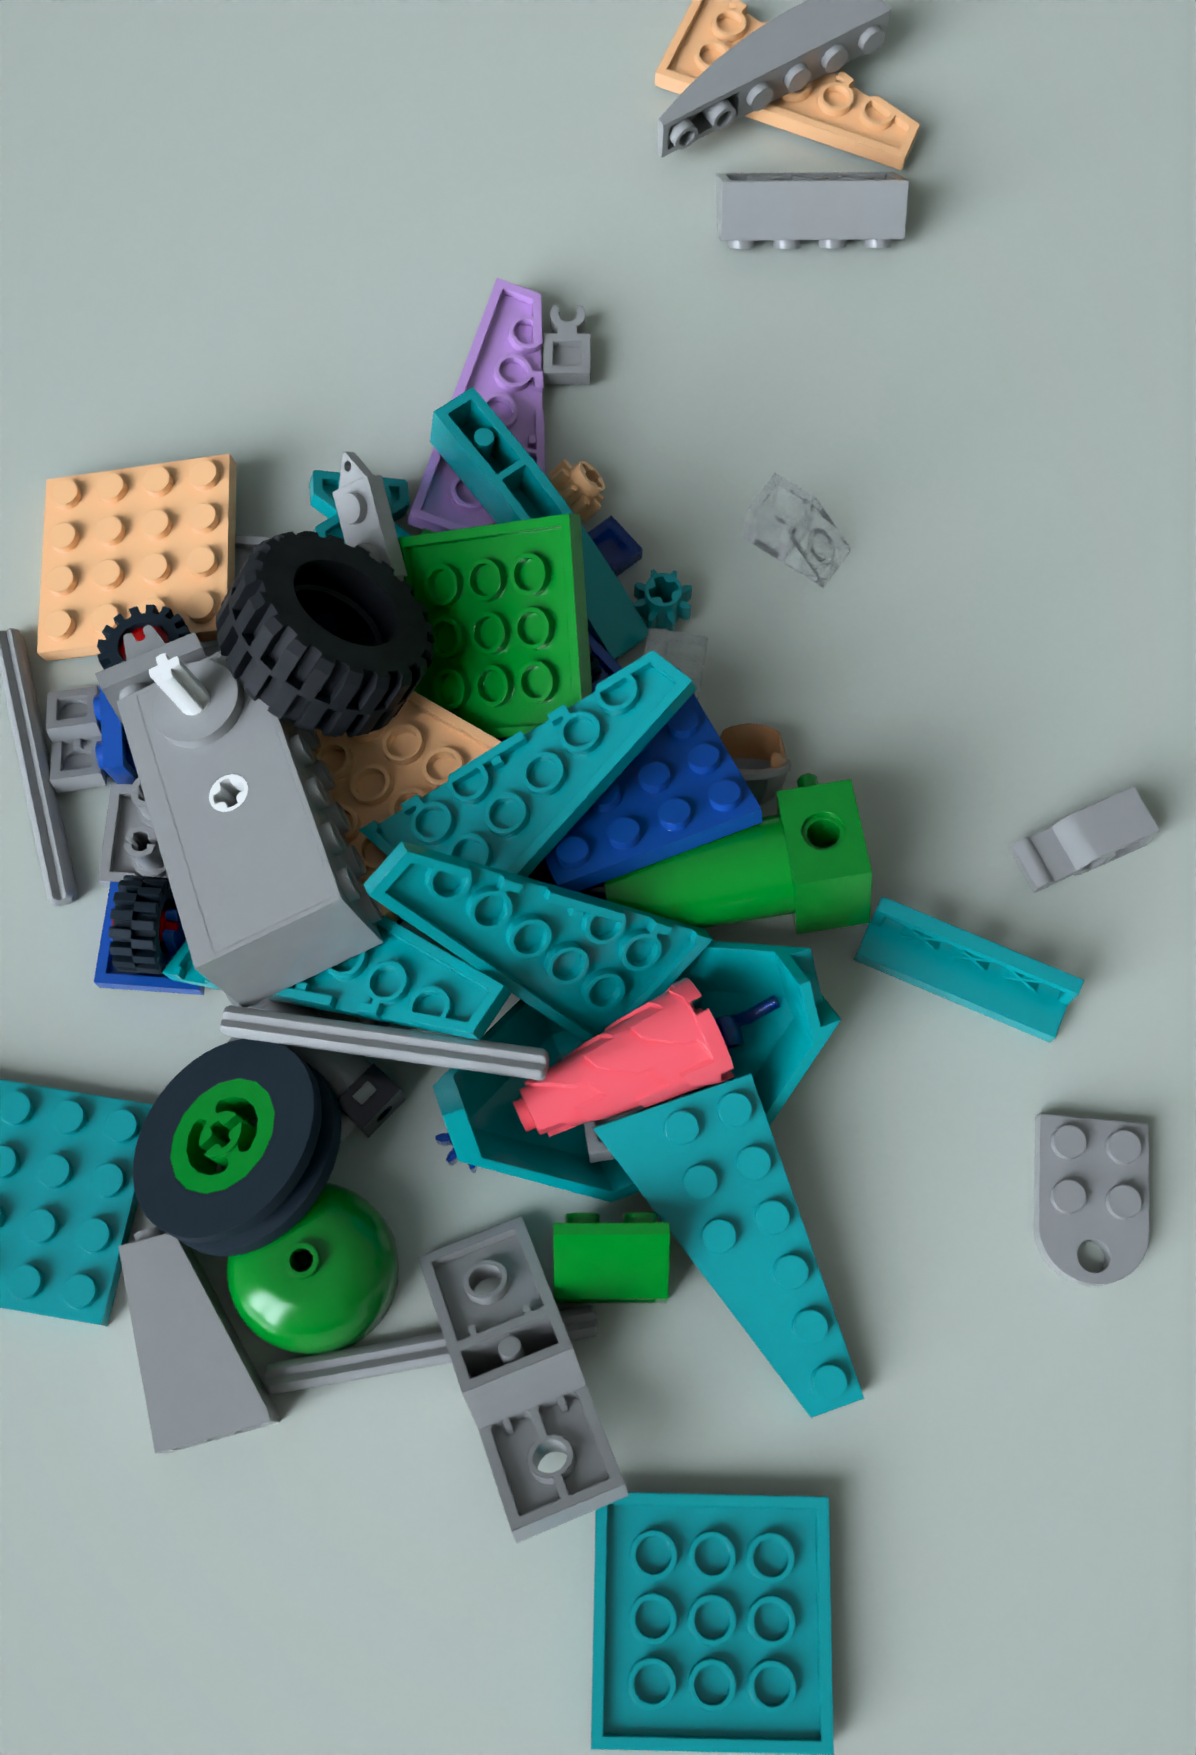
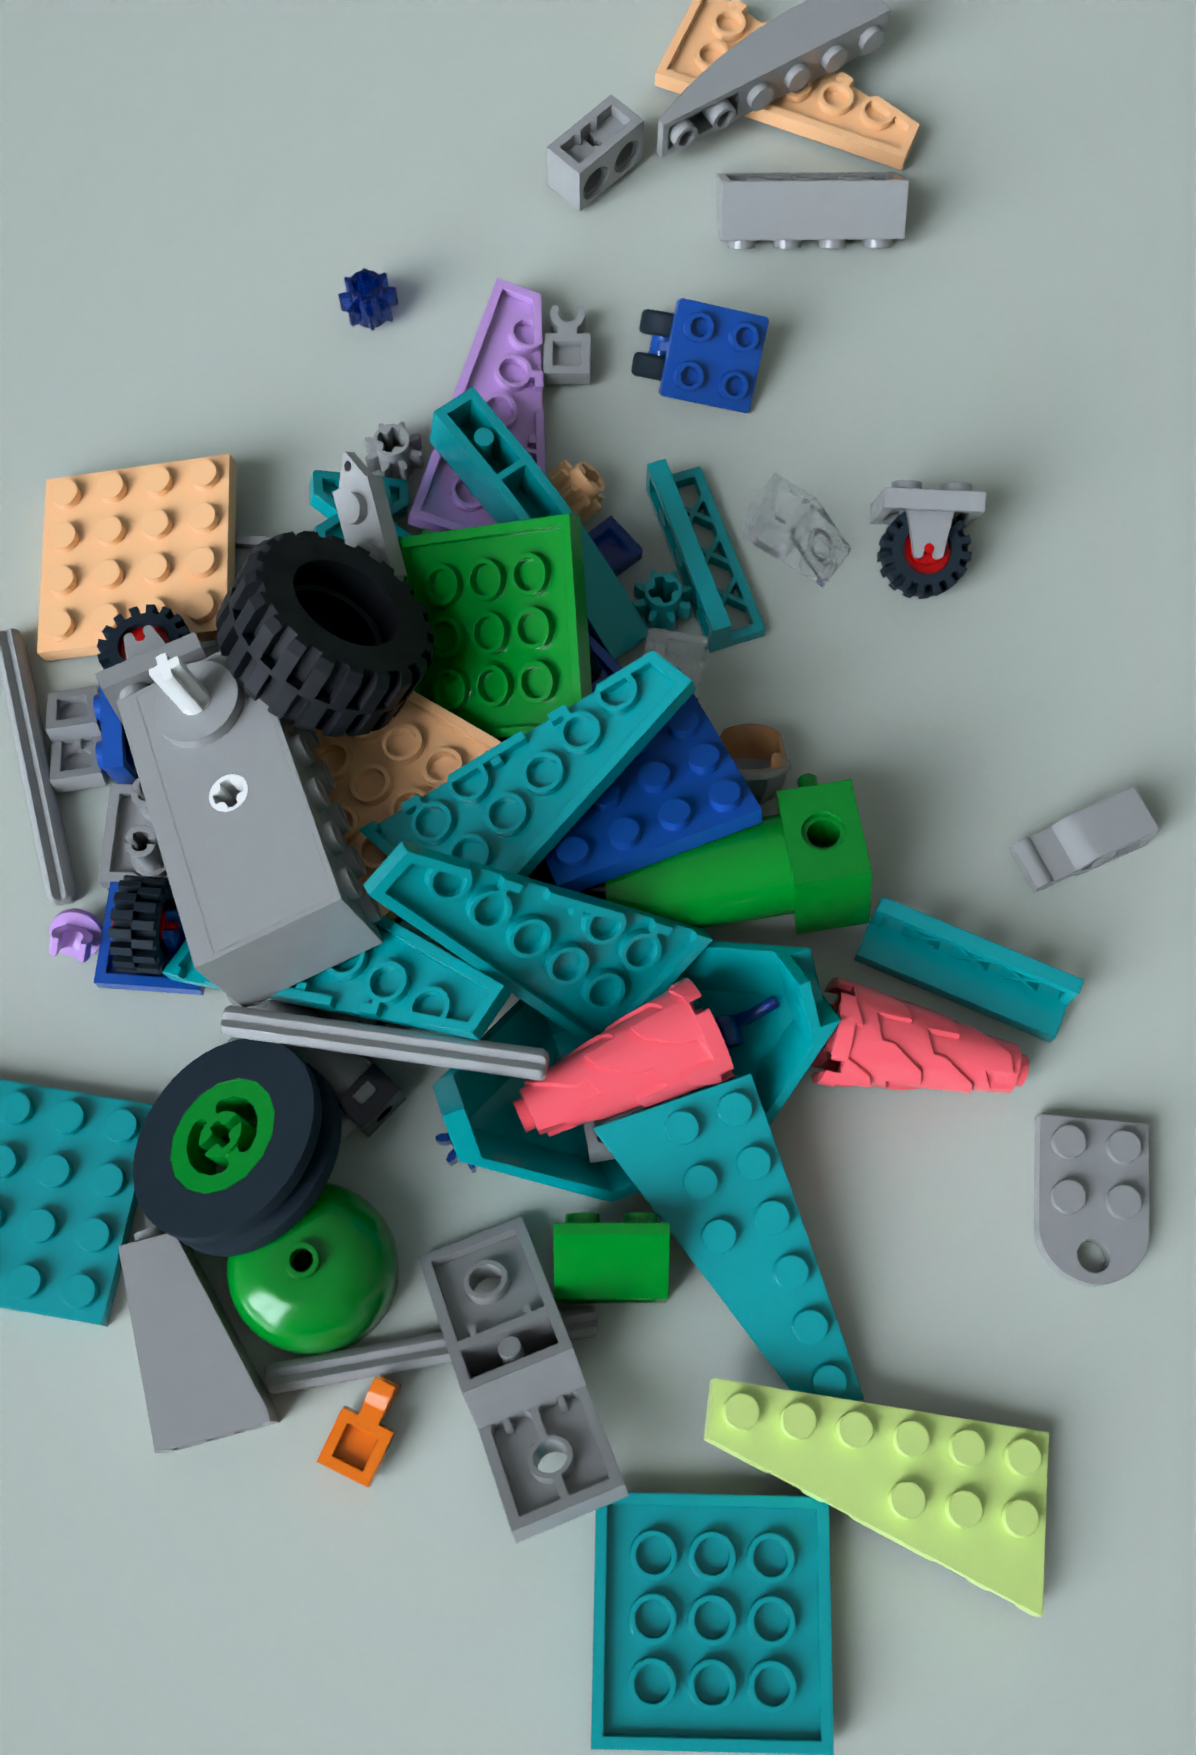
(75, 934): none -> lavender plate
(359, 1438): none -> orange plate
(368, 299): none -> clear blue gear
(394, 451): none -> light grey gear
(595, 152): none -> light grey brick
(693, 560): none -> teal fence
(703, 353): none -> blue plate
(911, 1047): none -> coral cone
(923, 1479): none -> yellowish green wing
(925, 540): none -> plate

